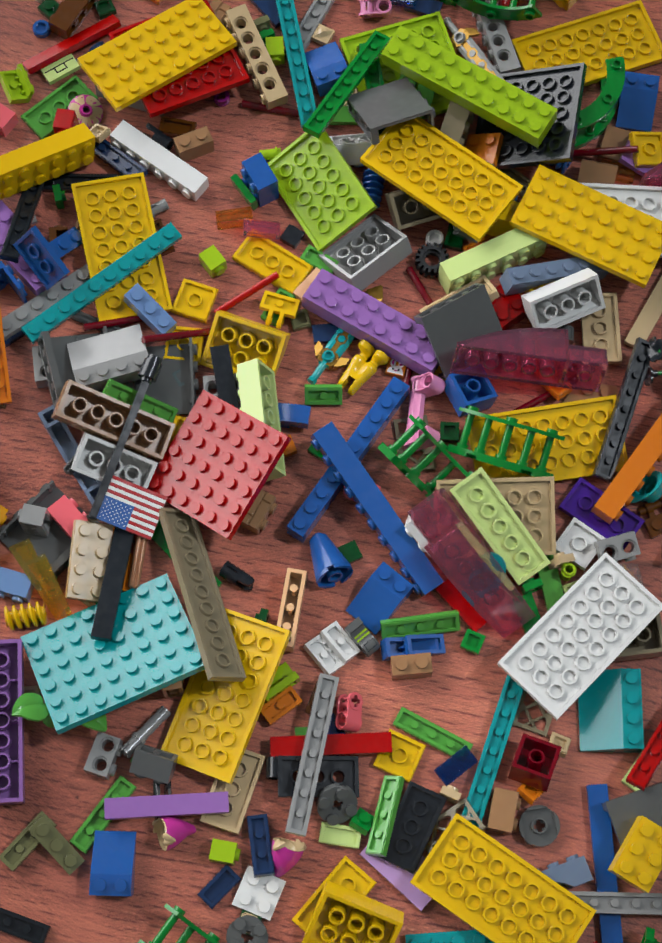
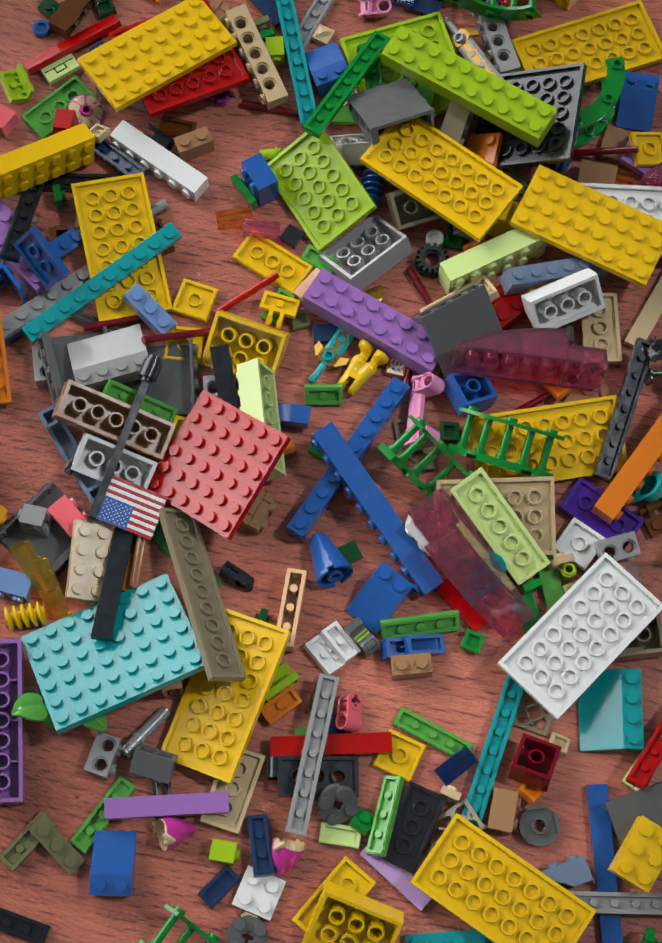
(213, 261): lime brick -> none

